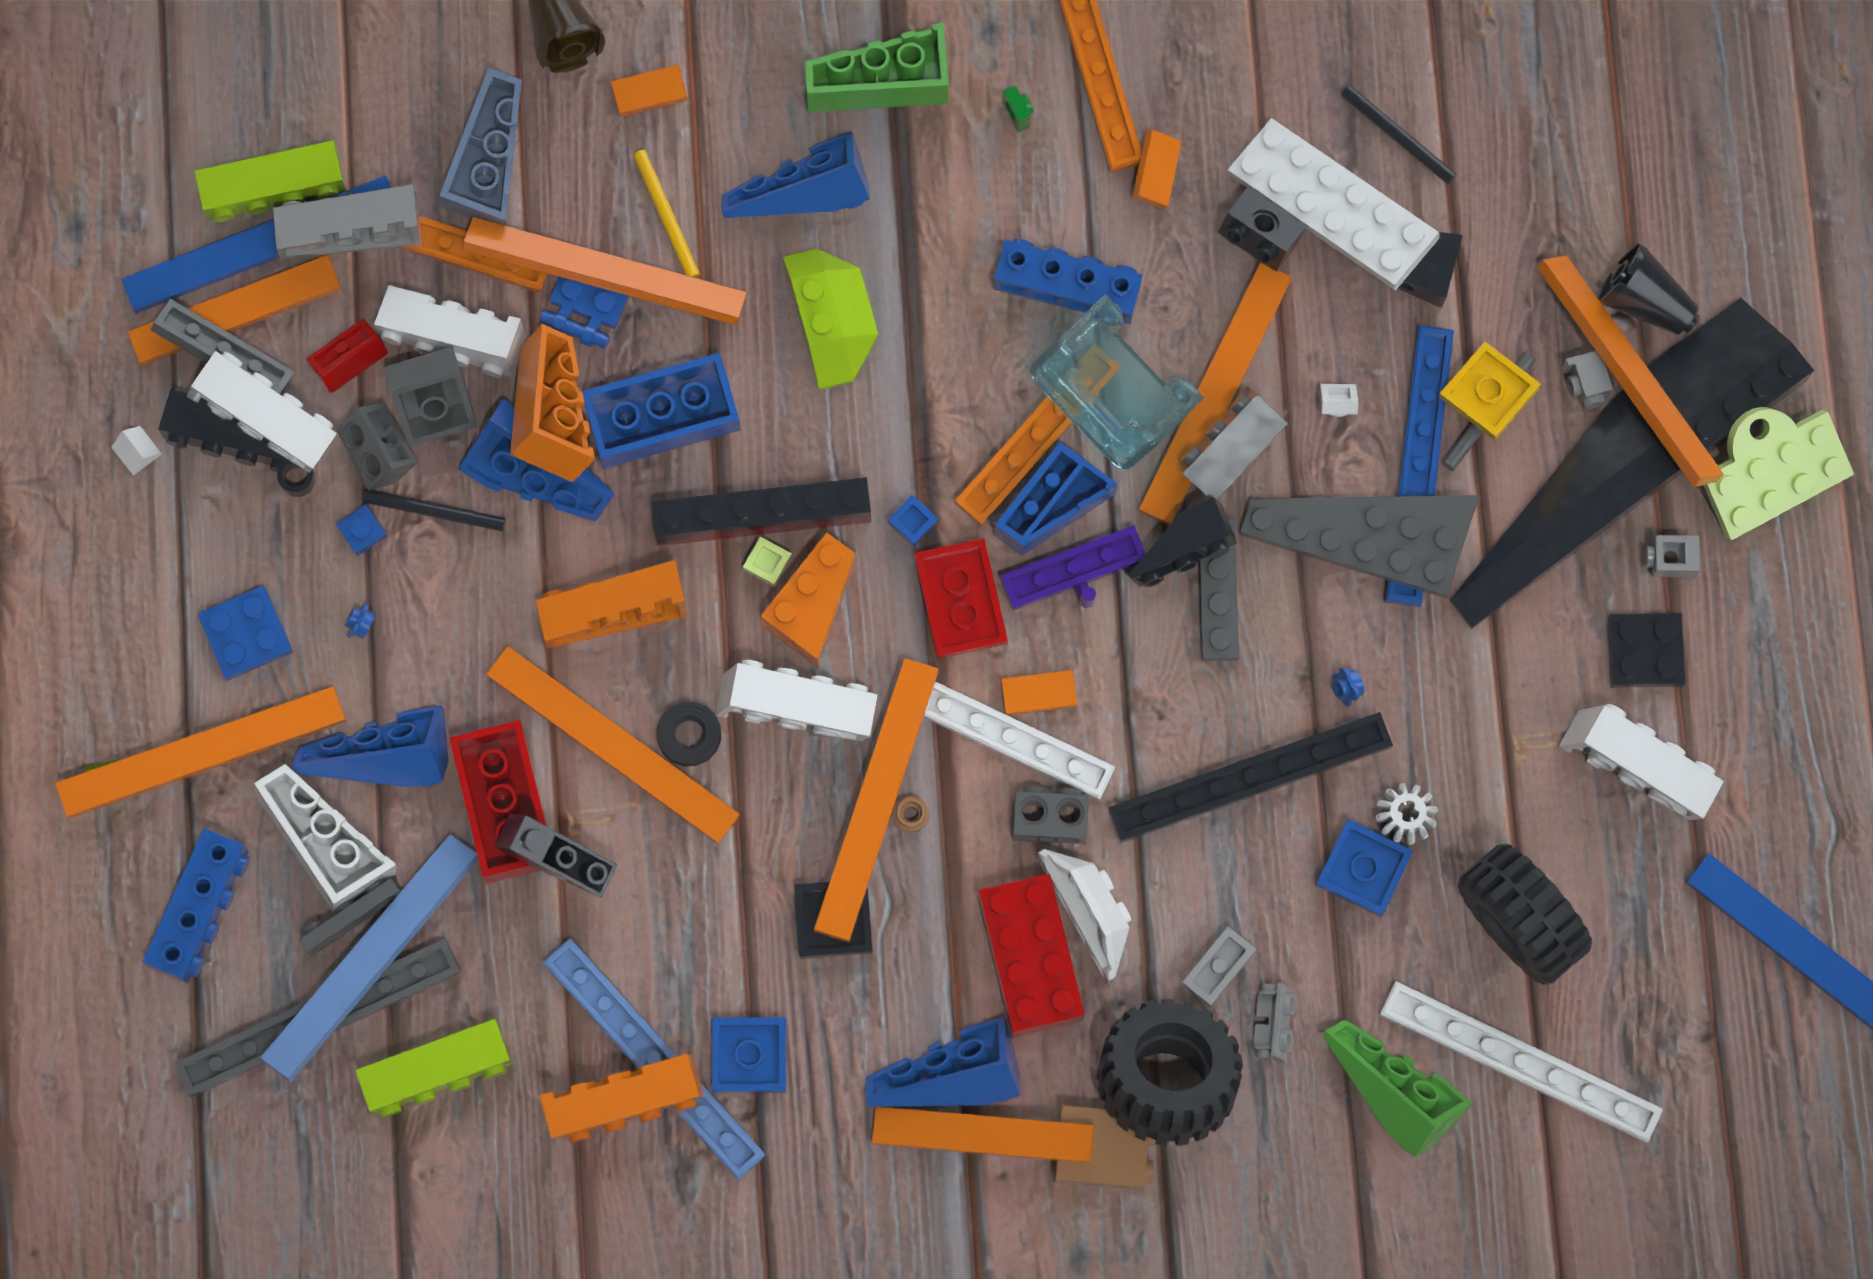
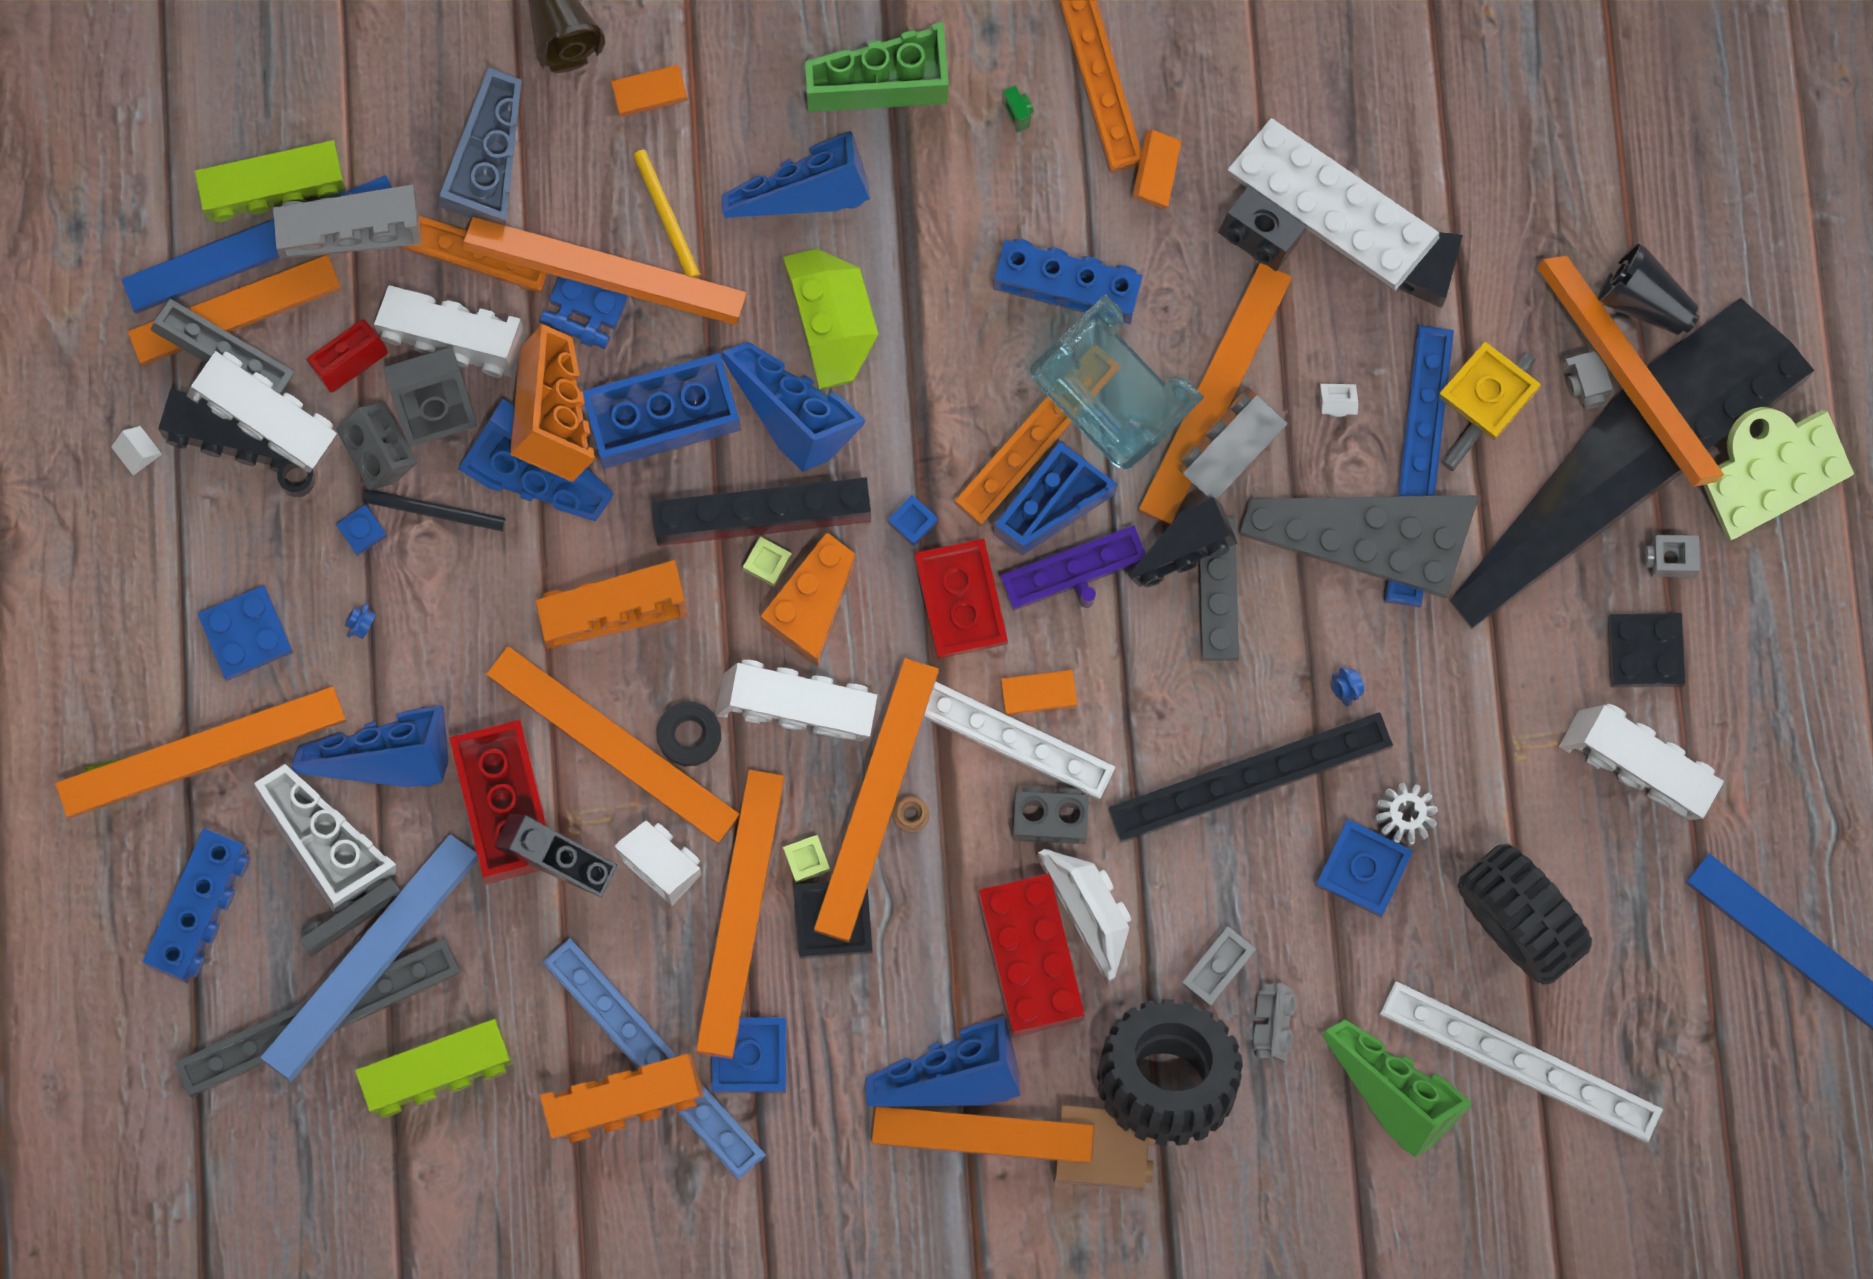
(658, 861): none -> white slope
(740, 914): none -> orange tile
(798, 417): none -> blue wedge
(806, 859): none -> yellowish green plate
(1398, 134): black bar -> none

